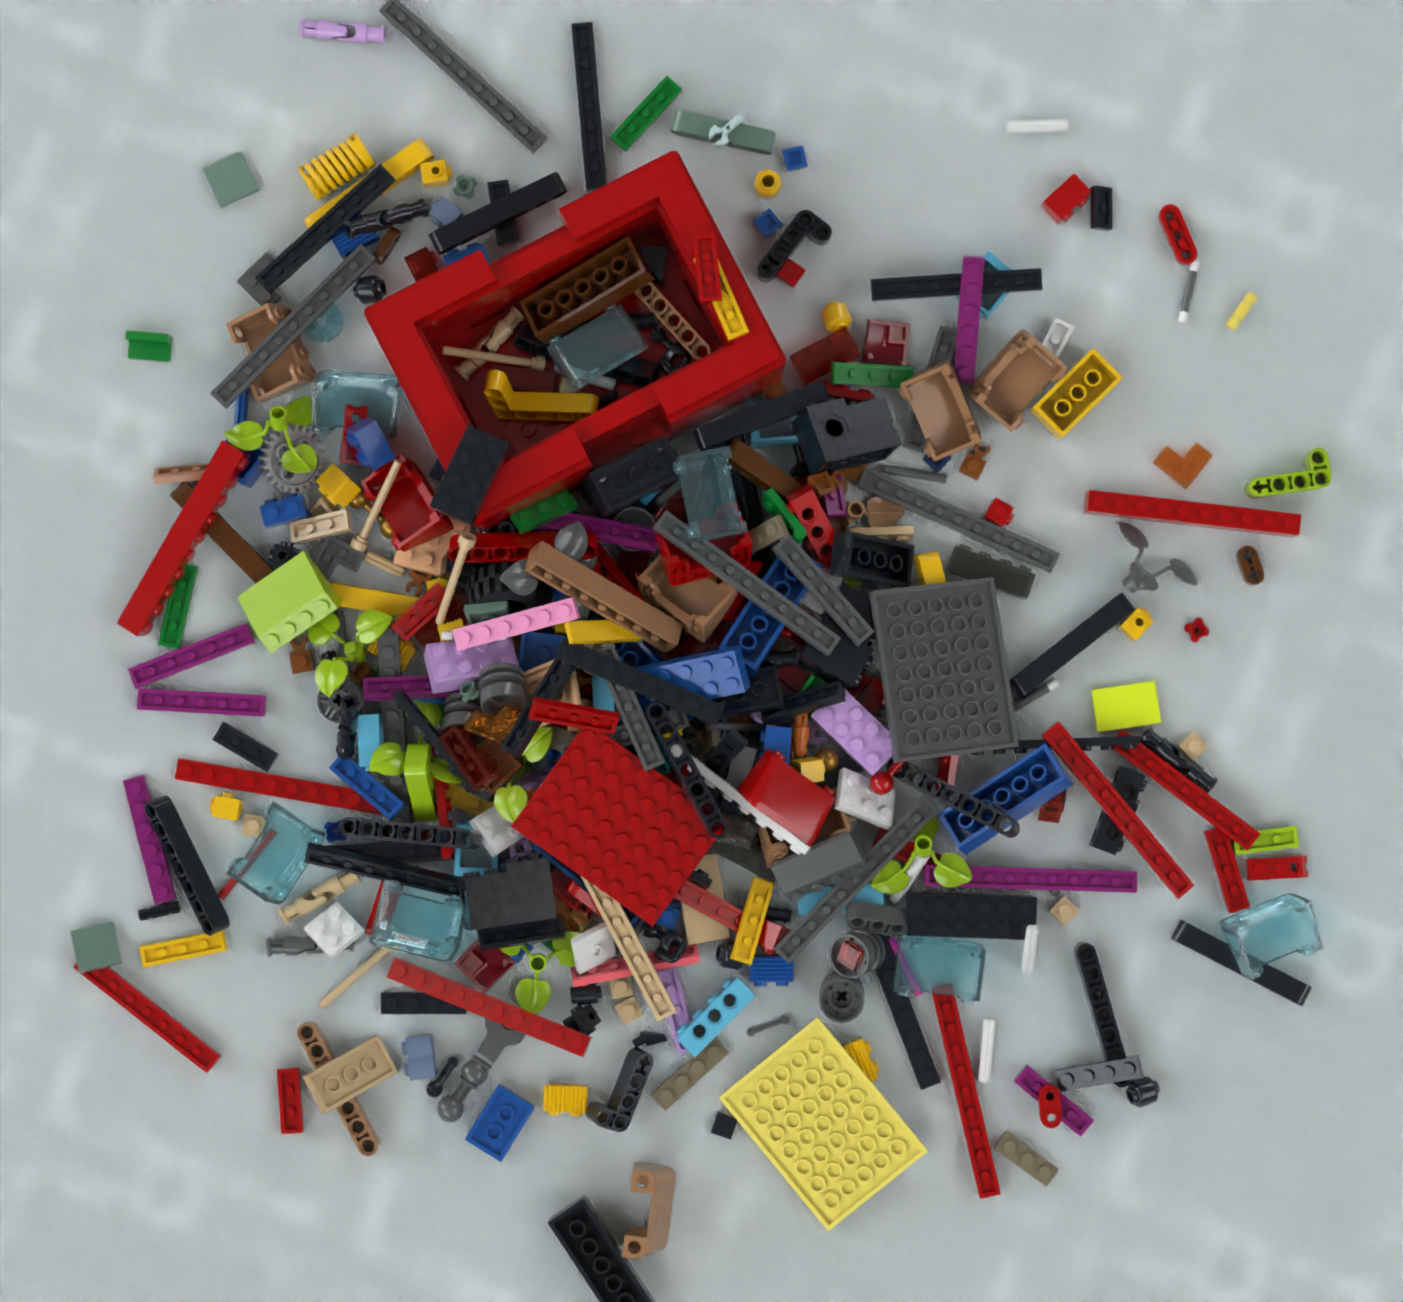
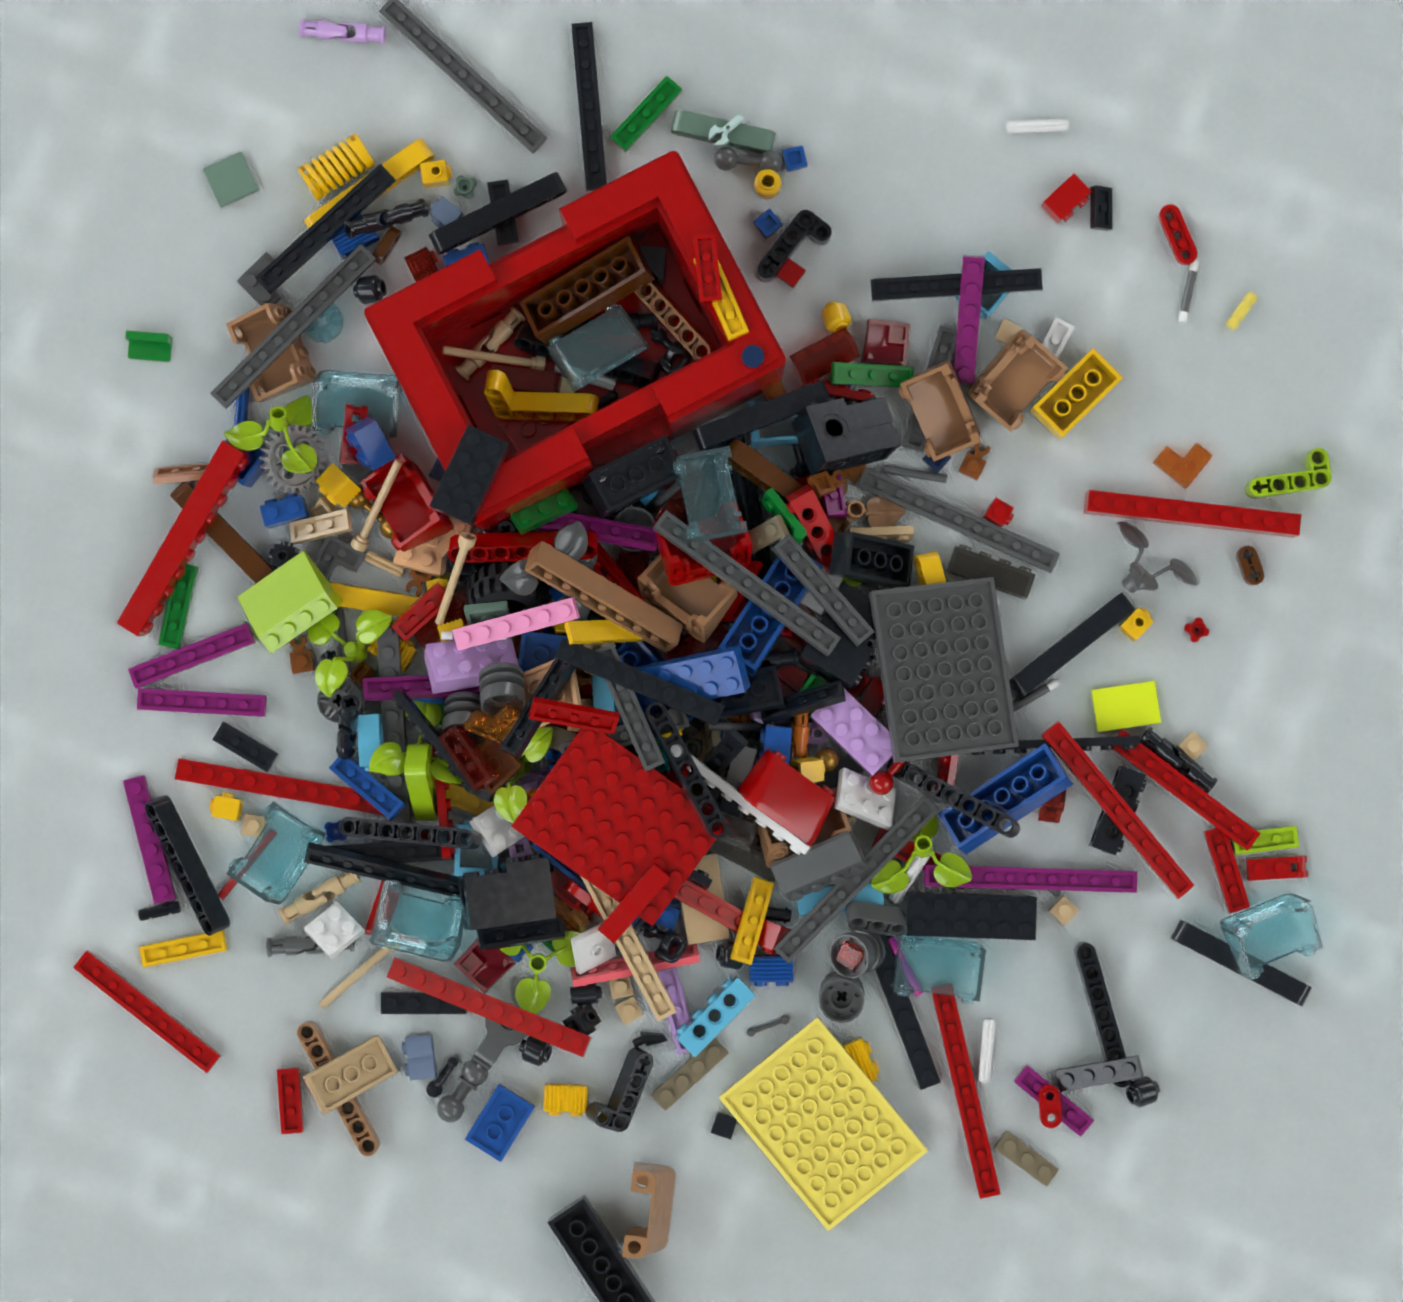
(96, 947): sand green tile -> none
(470, 691): sand green plate -> none
(535, 1051): none -> black head
(634, 903): none -> red tile
(727, 159): none -> dark grey piece
(752, 356): none -> dark blue tile
(1006, 331): none -> tan slope
(1029, 949): white axle -> none

